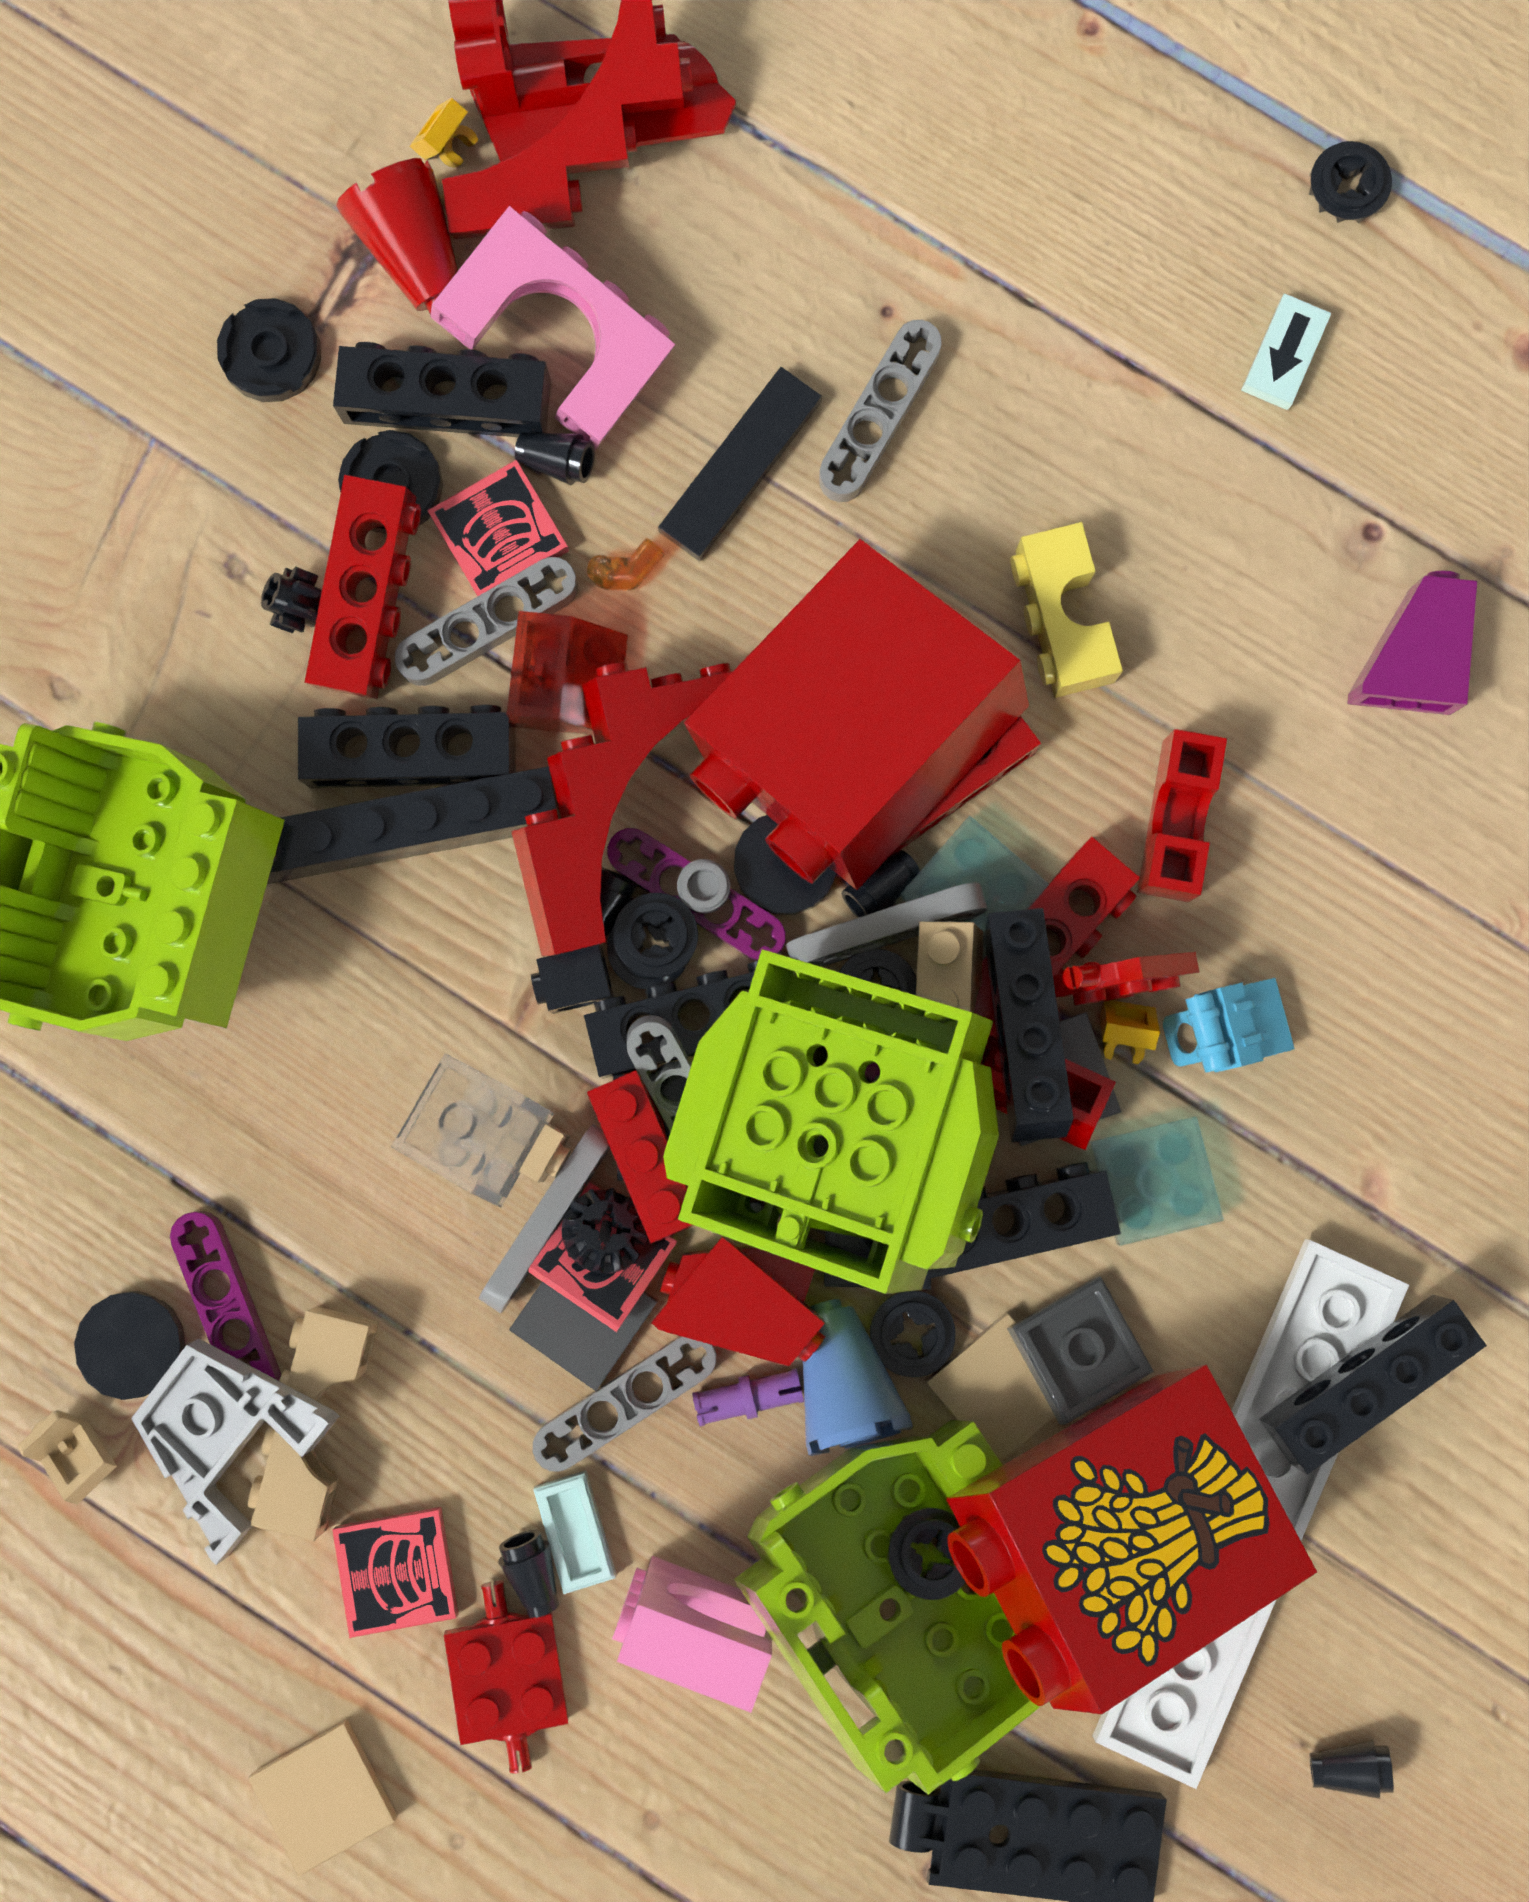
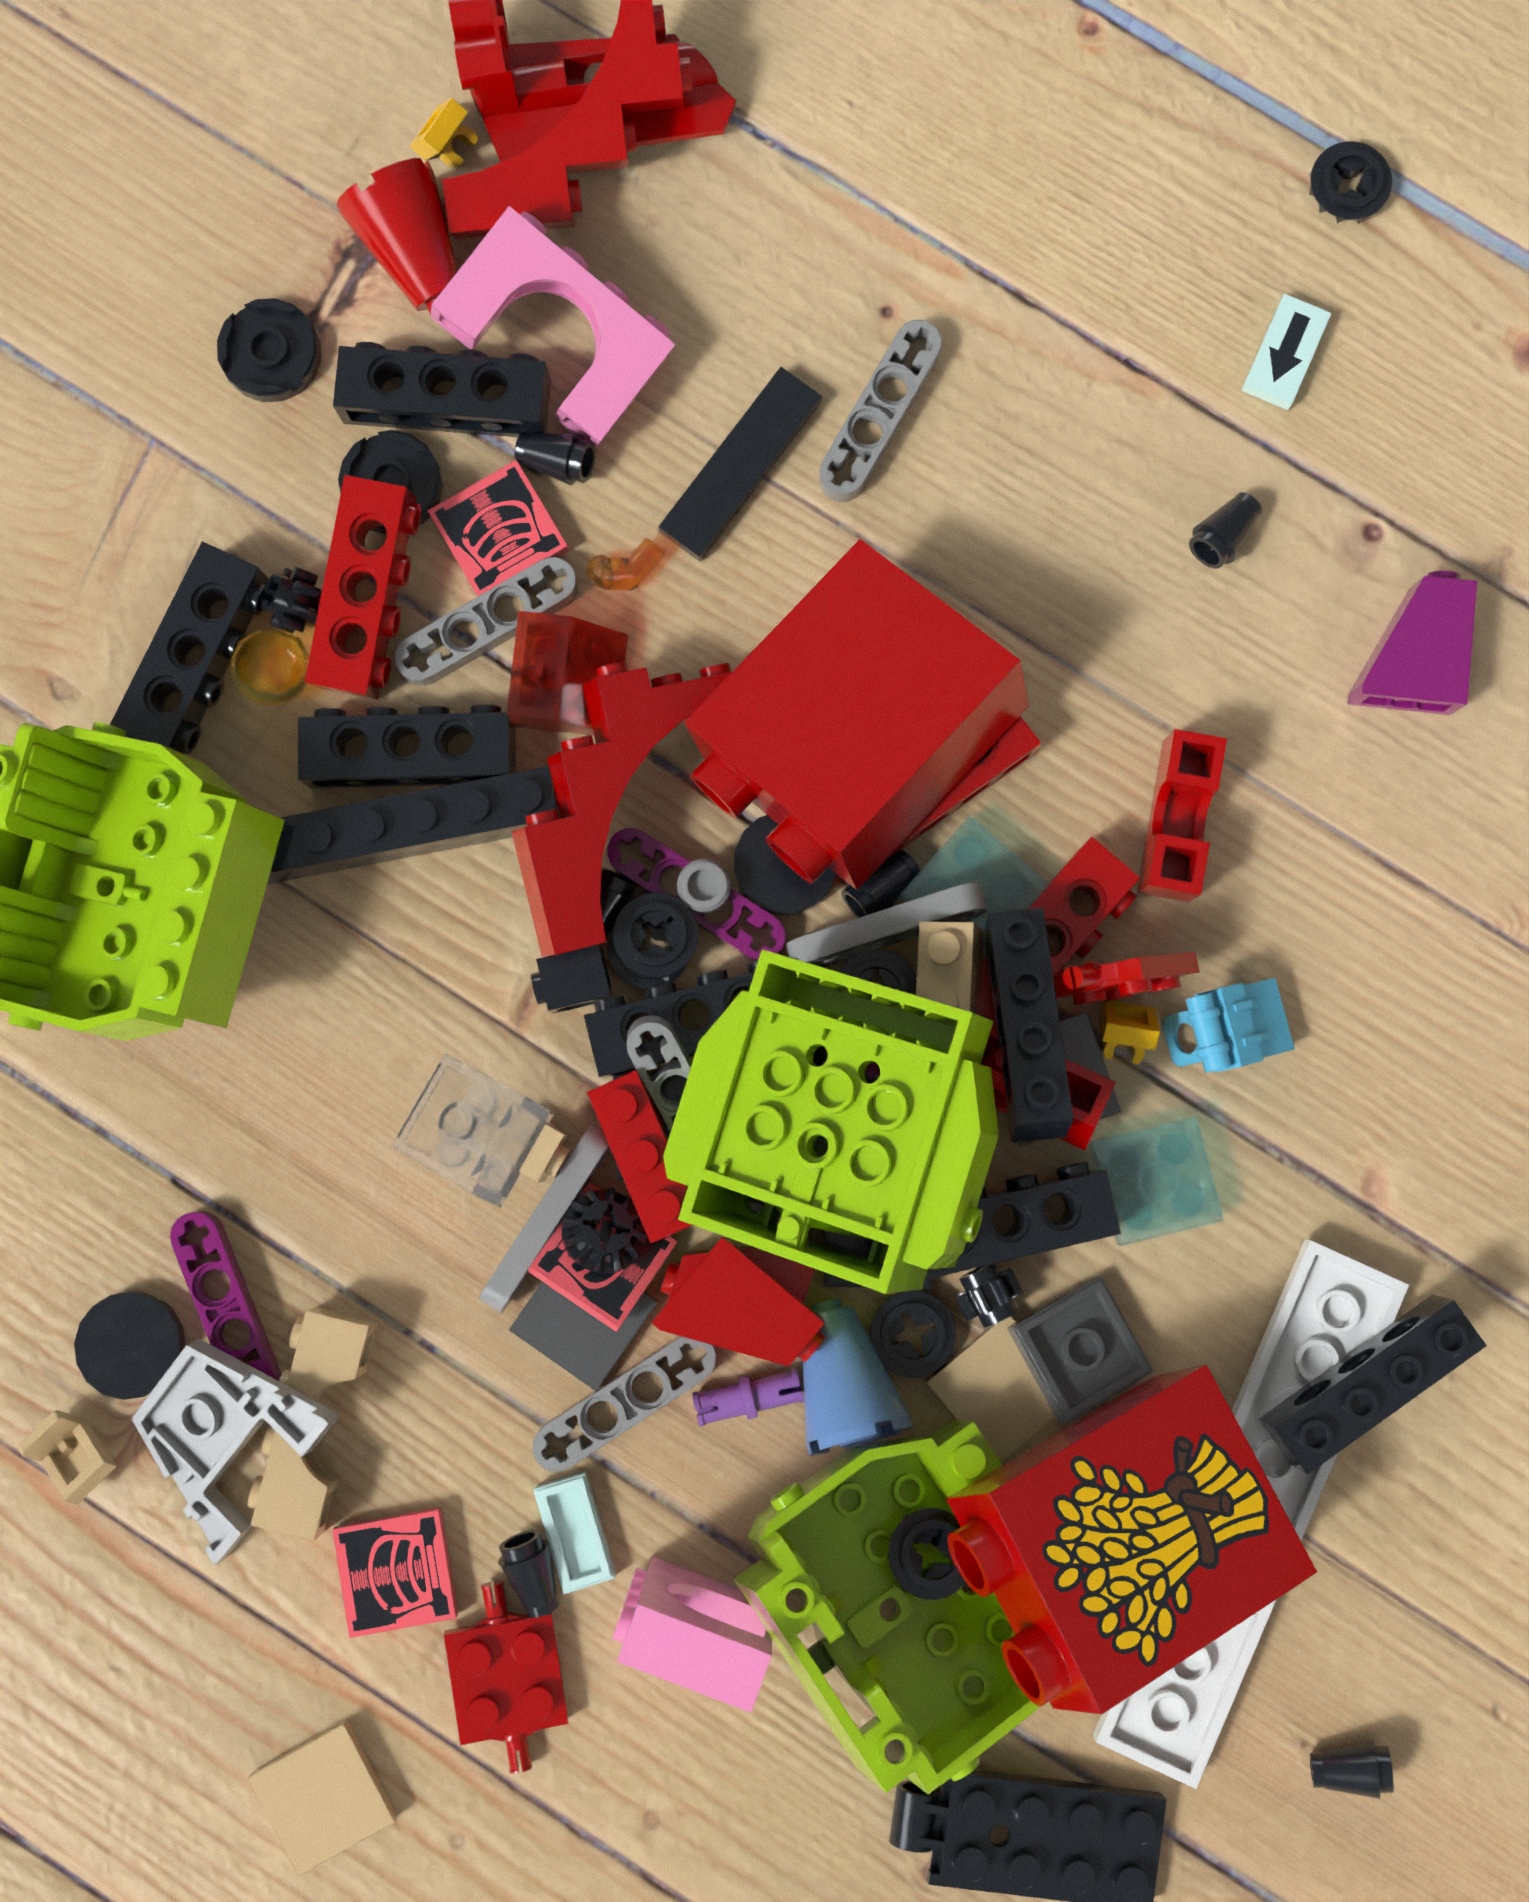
(186, 624): none -> black brick
(270, 667): none -> clear yellow hair
(989, 1294): none -> black gear
(1073, 654): light yellow arch -> none
(1224, 532): none -> black cone

